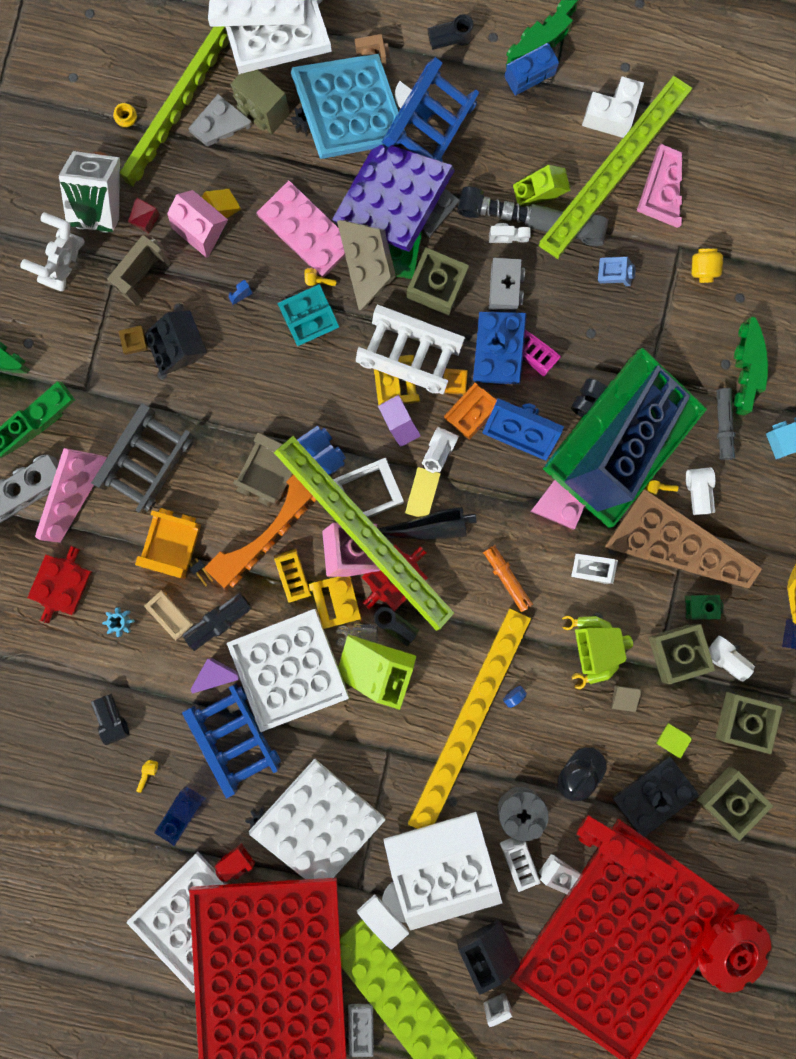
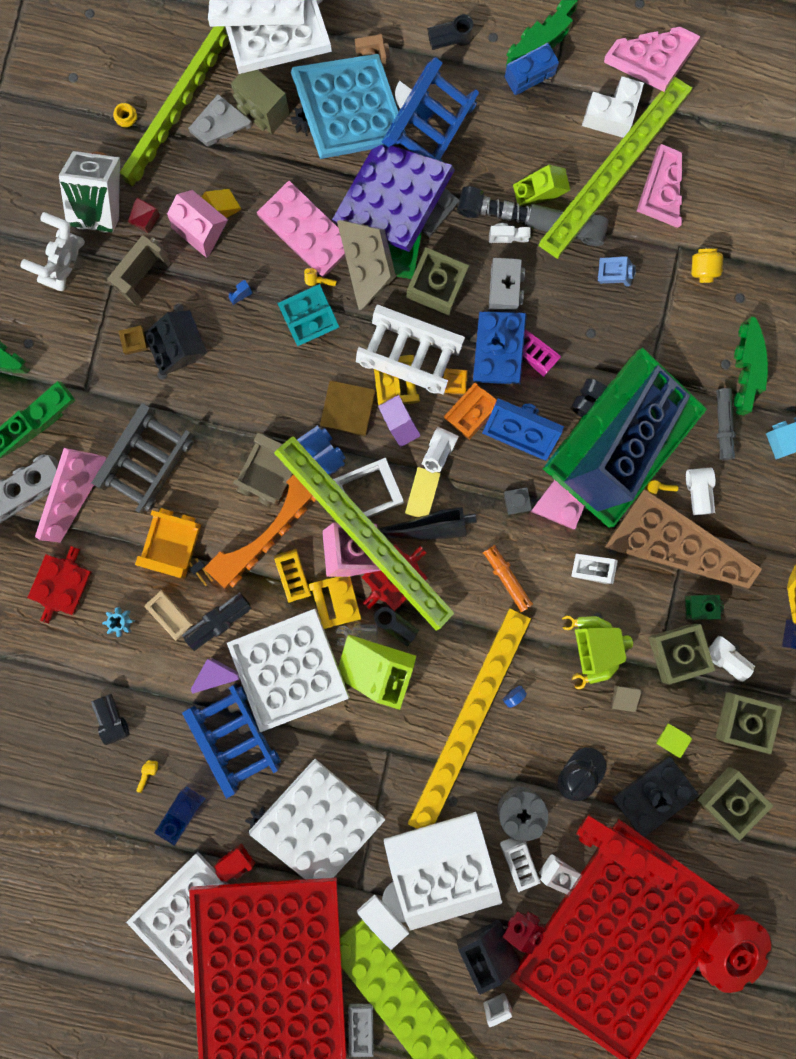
(347, 408): none -> pearl gold tile
(517, 501): none -> dark grey plate
(524, 932): none -> dark red brick
(653, 56): none -> bright pink plate

